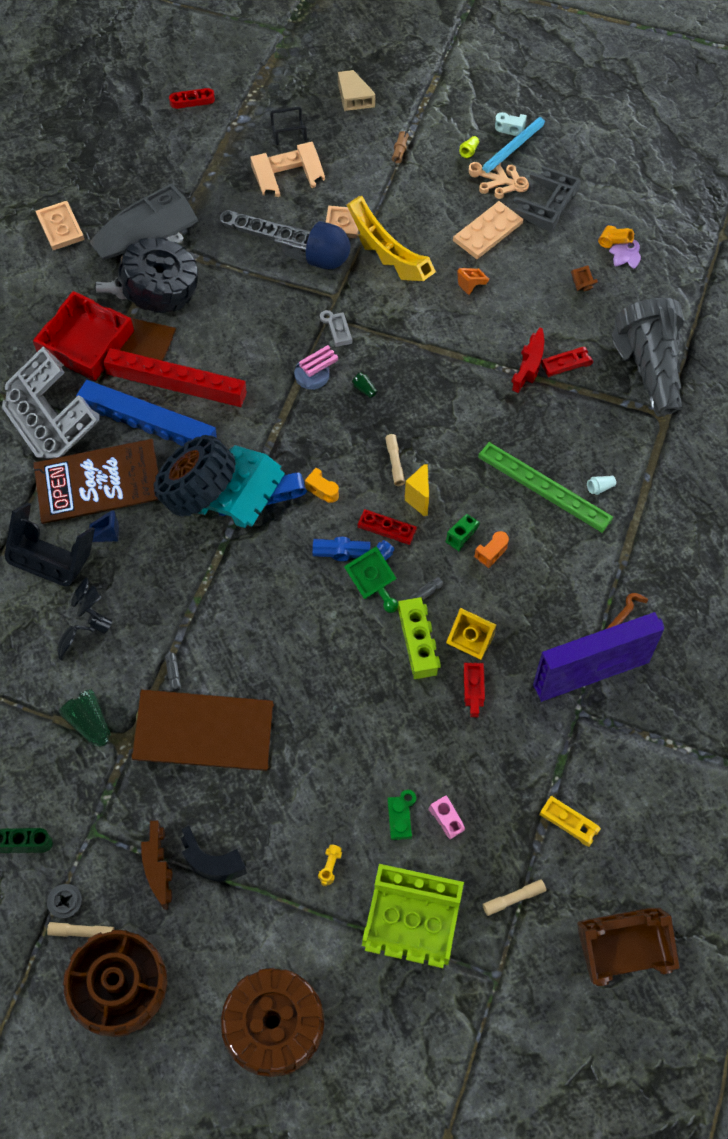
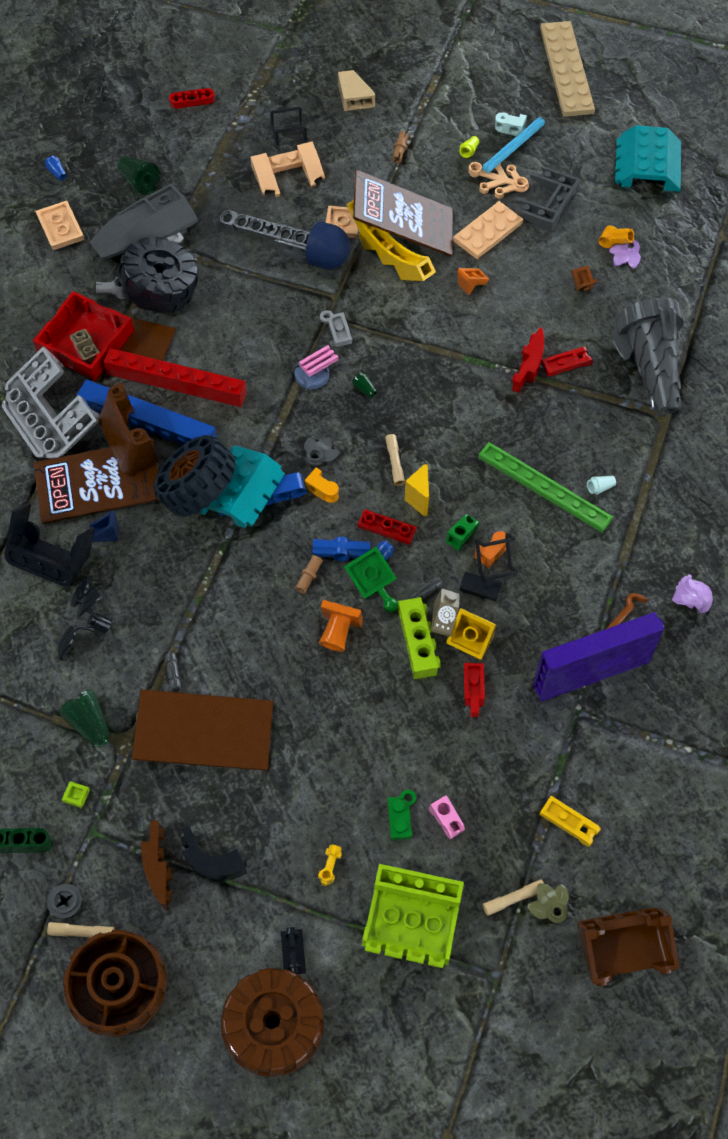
(55, 167): none -> blue cone
(75, 794): none -> lime tile
(84, 345): none -> dark tan slope
(131, 448): none -> reddish brown windscreen
(140, 174): none -> clear green cone
(293, 950): none -> black hinge
(308, 574): none -> medium nougat pin
(321, 450): none -> dark grey plate
(339, 621): none -> orange plant
(403, 213): none -> piece
(445, 612): none -> dark tan slope
(480, 586): none -> black tile
(508, 538): none -> black piece
(547, 901): none -> olive plate
(567, 69): none -> tan plate
(649, 155): none -> teal slope
(692, 594): none -> lavender hair

